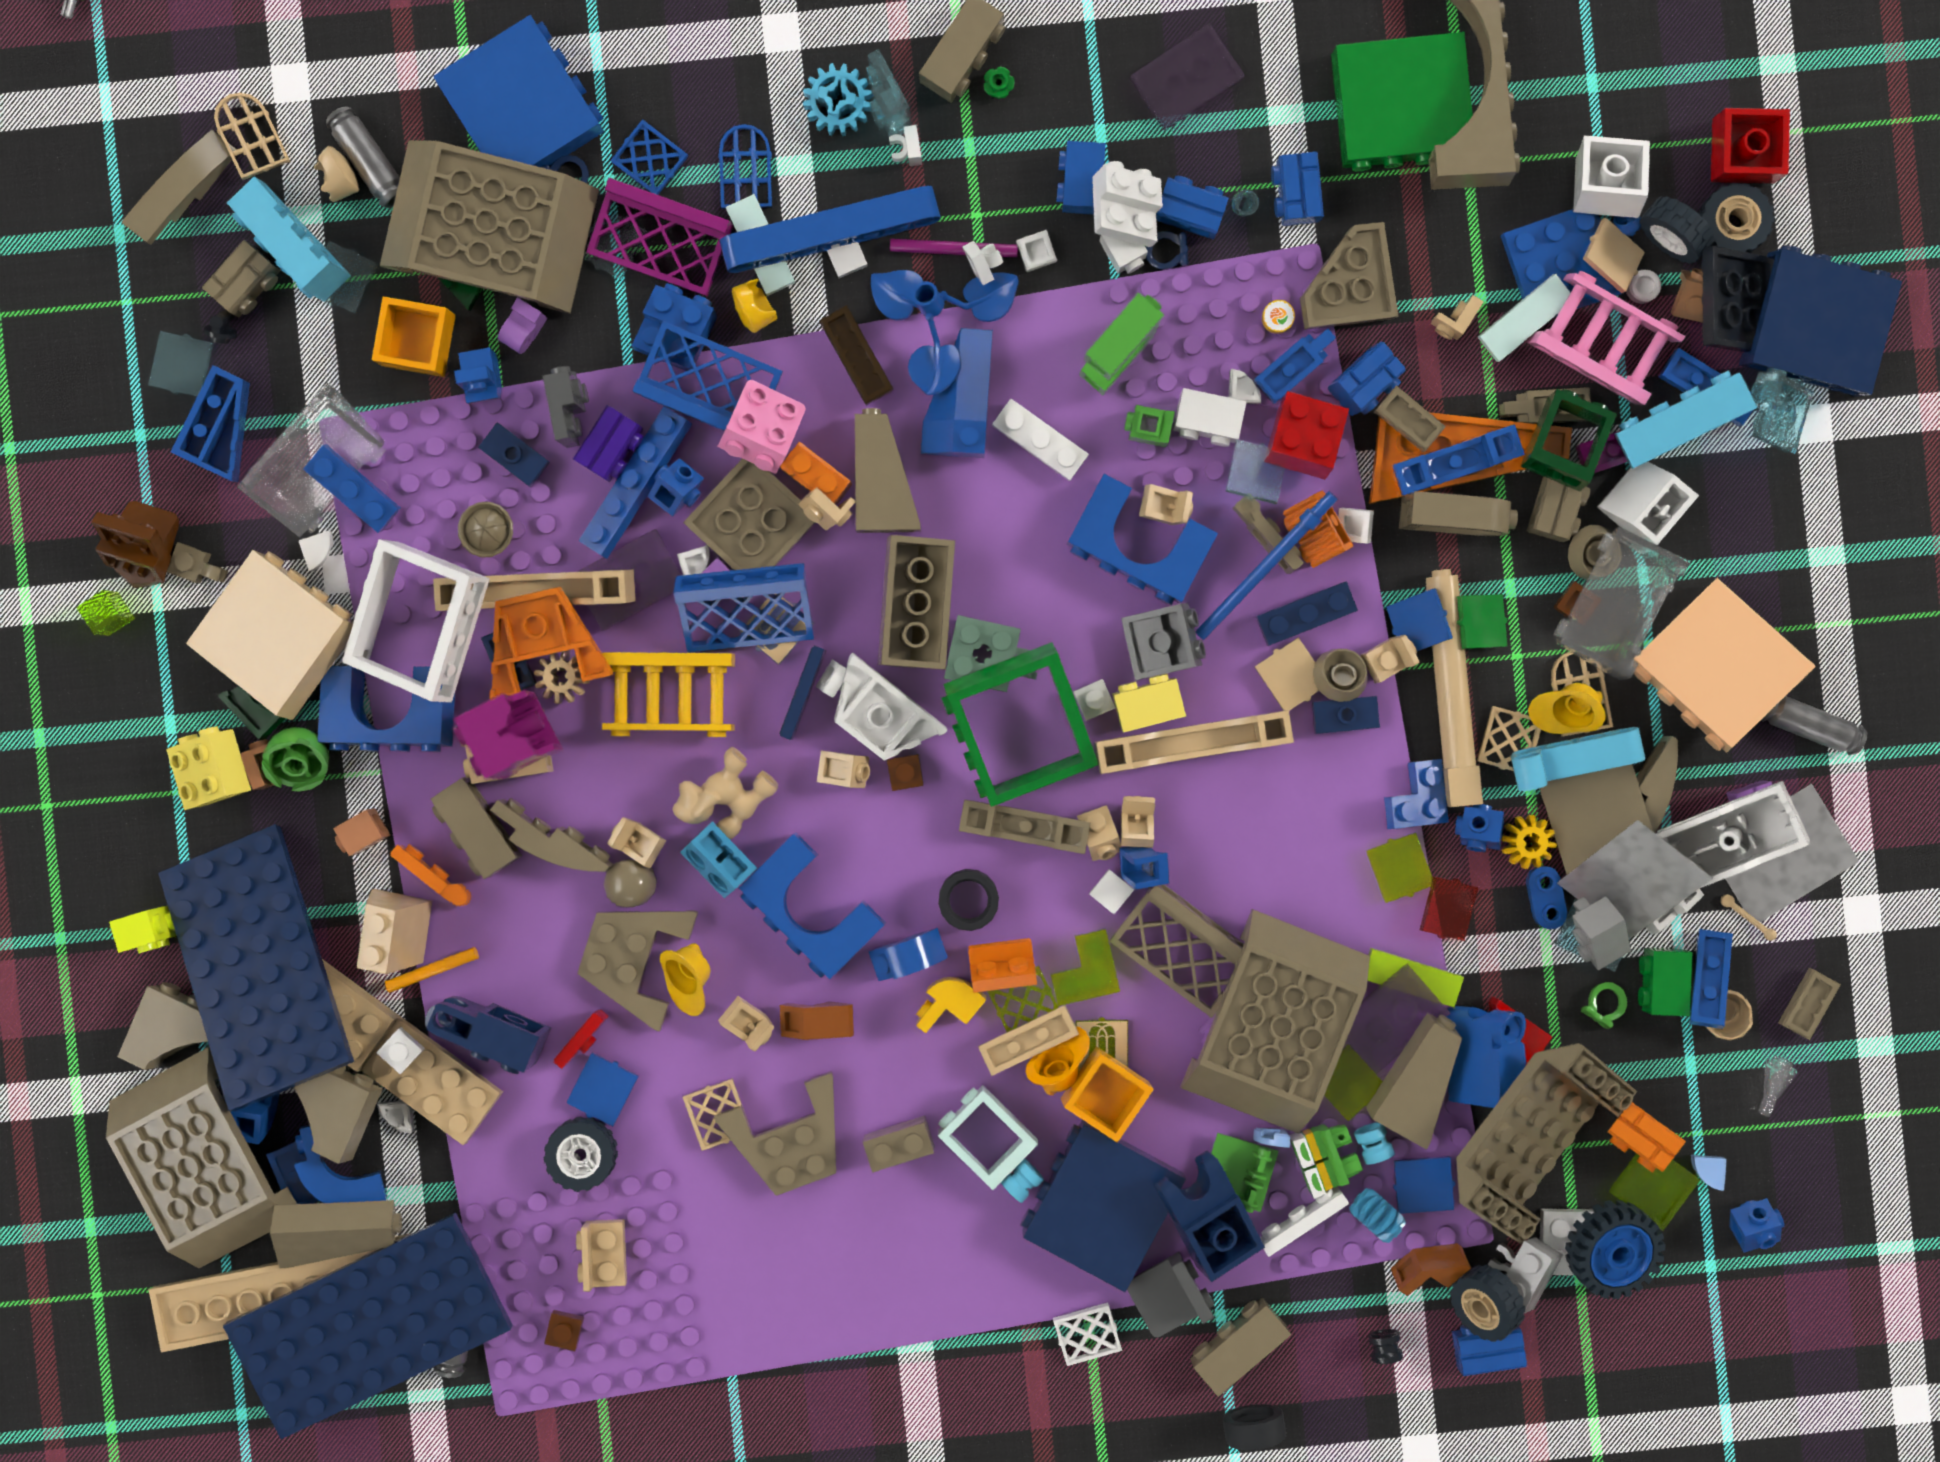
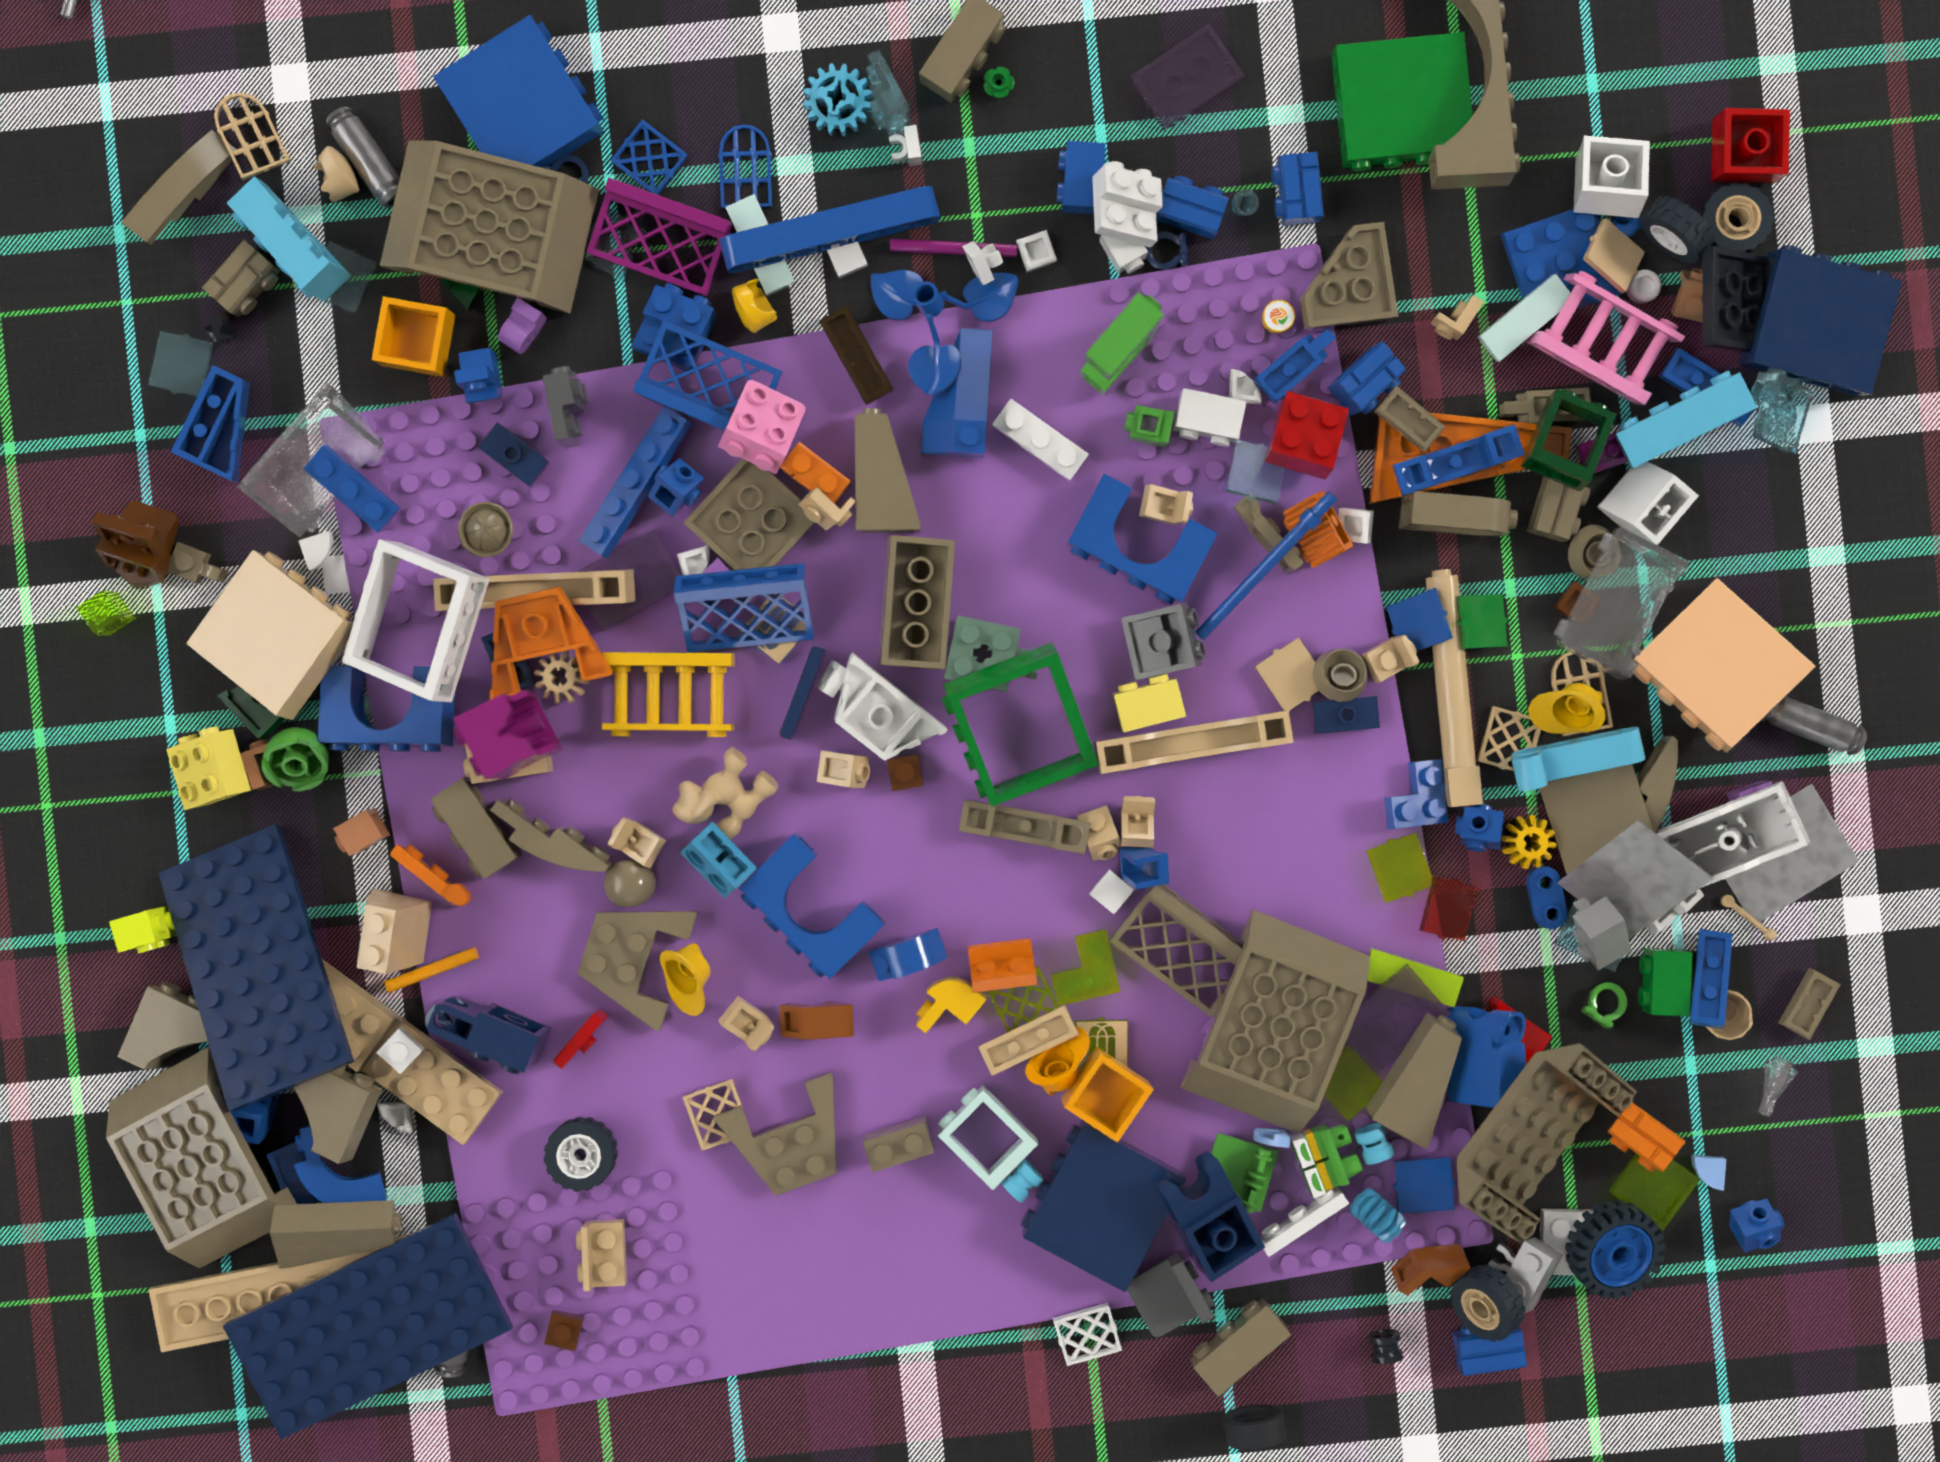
(602, 1089): blue piece -> none
(609, 444): dark purple brick -> none
(965, 923): black tyre -> none
(1094, 699): white plate -> none
(1306, 613): dark blue plate -> none

